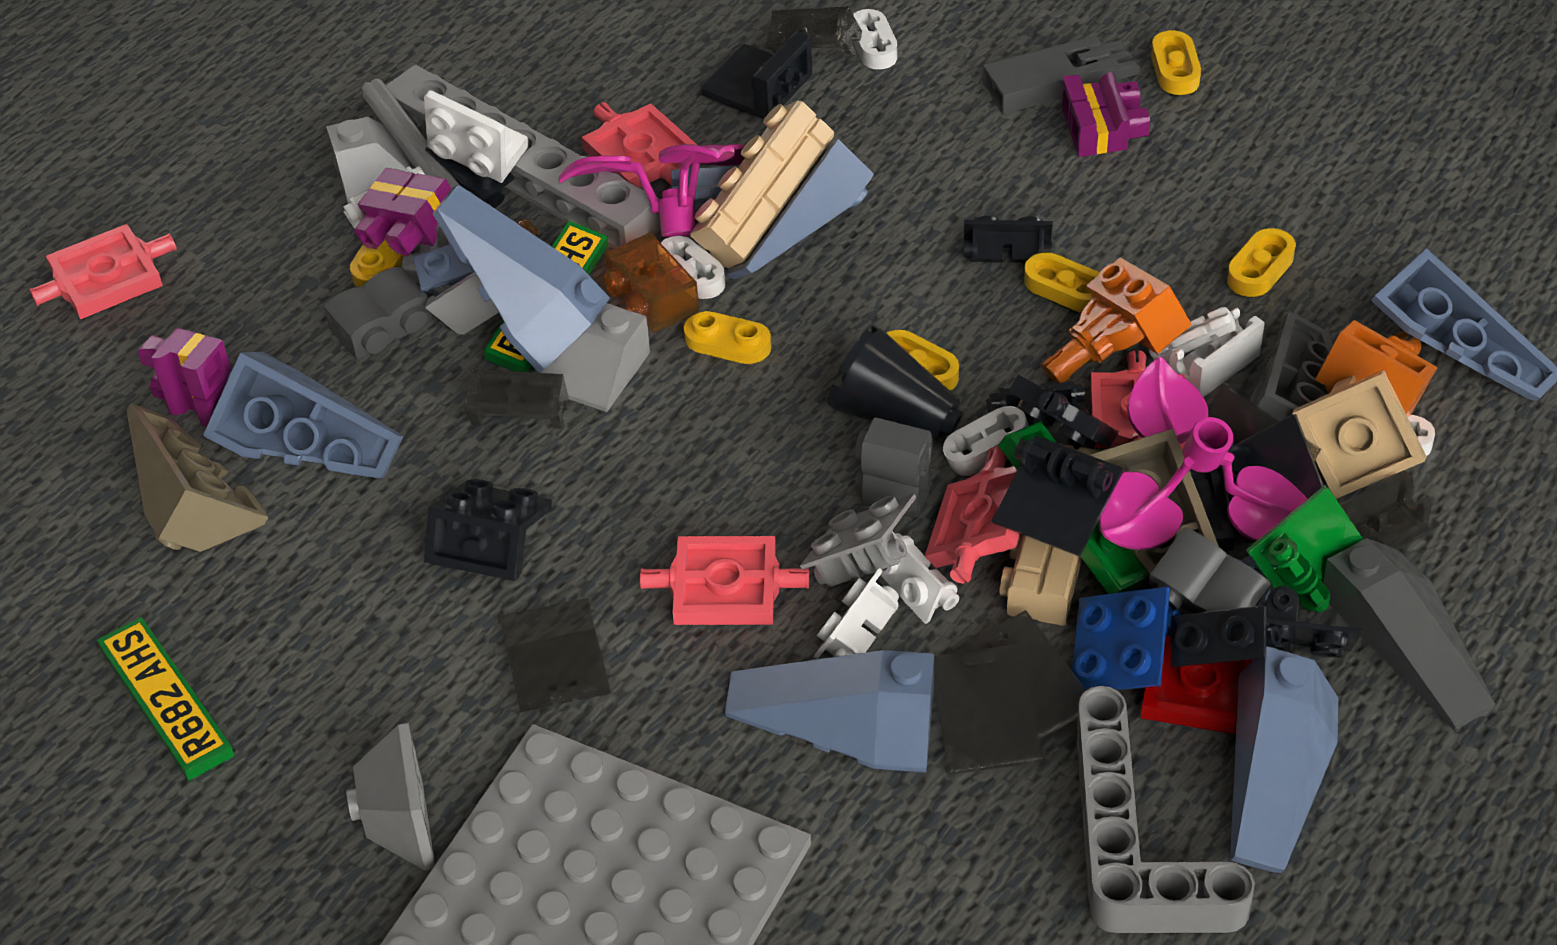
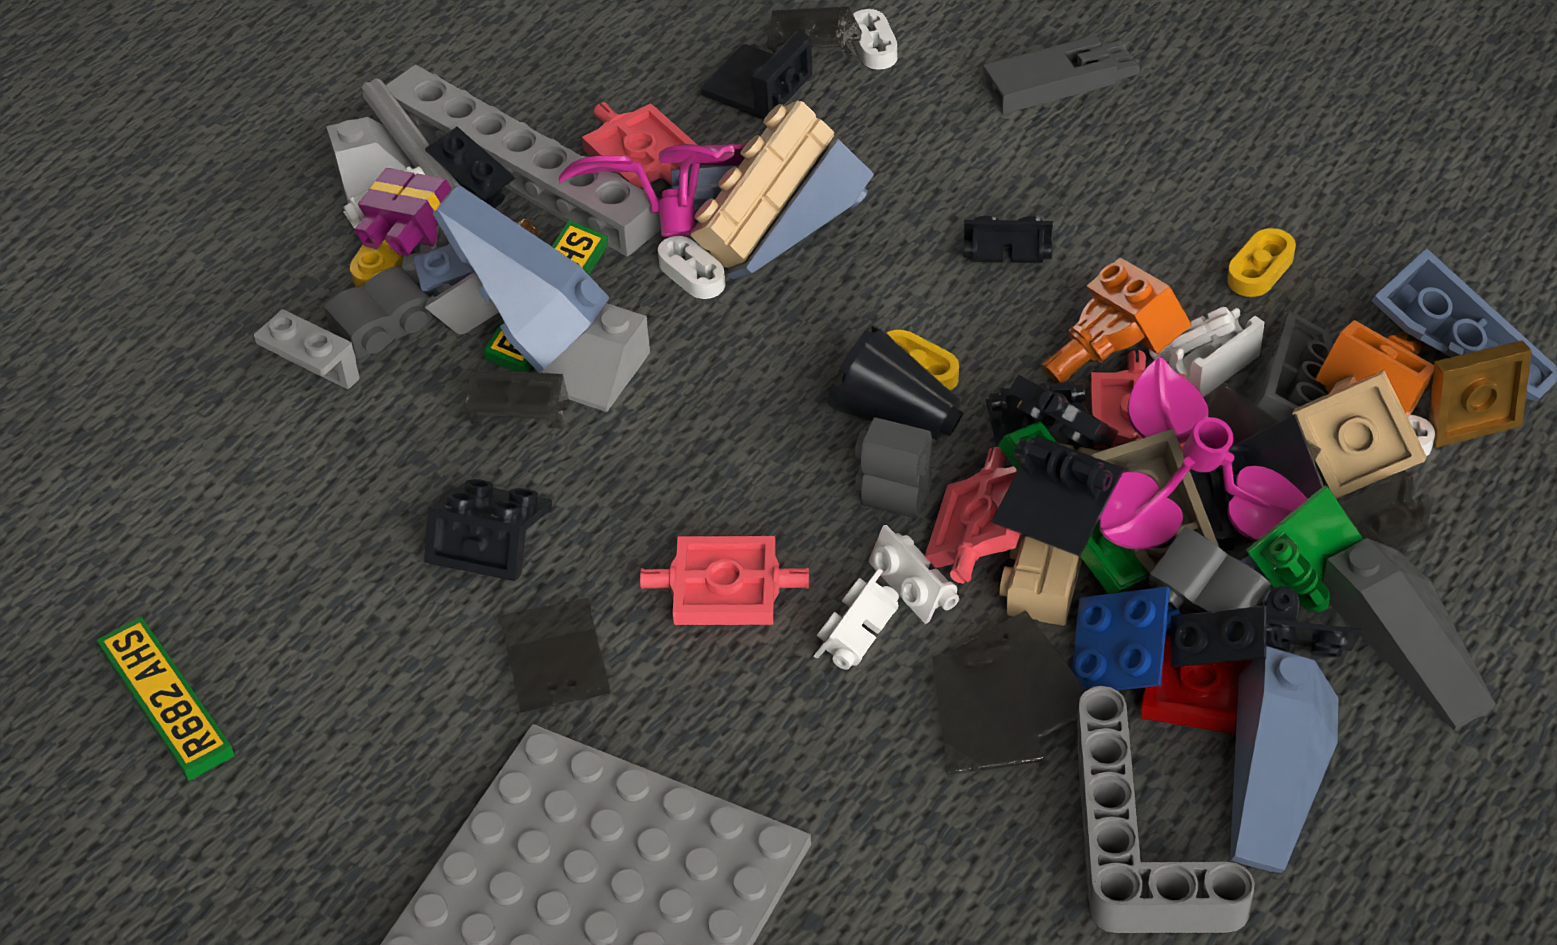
(103, 271): coral plate -> none
(184, 489): dark tan wedge -> none
(188, 371): magenta hips -> none
(292, 416): sand blue wedge -> none
(310, 347): none -> light grey bracket
(392, 799): light grey slope -> none
(471, 138): white bracket -> none
(651, 282): clear orange brick -> none
(727, 337): yellow plate -> none
(854, 704): sand blue wedge -> none
(859, 542): light grey hinge -> none
(979, 438): white beam -> none
(1066, 281): yellow plate -> none
(1103, 114): magenta hips -> none
(1176, 62): yellow plate -> none
(1479, 393): none -> pearl gold plate

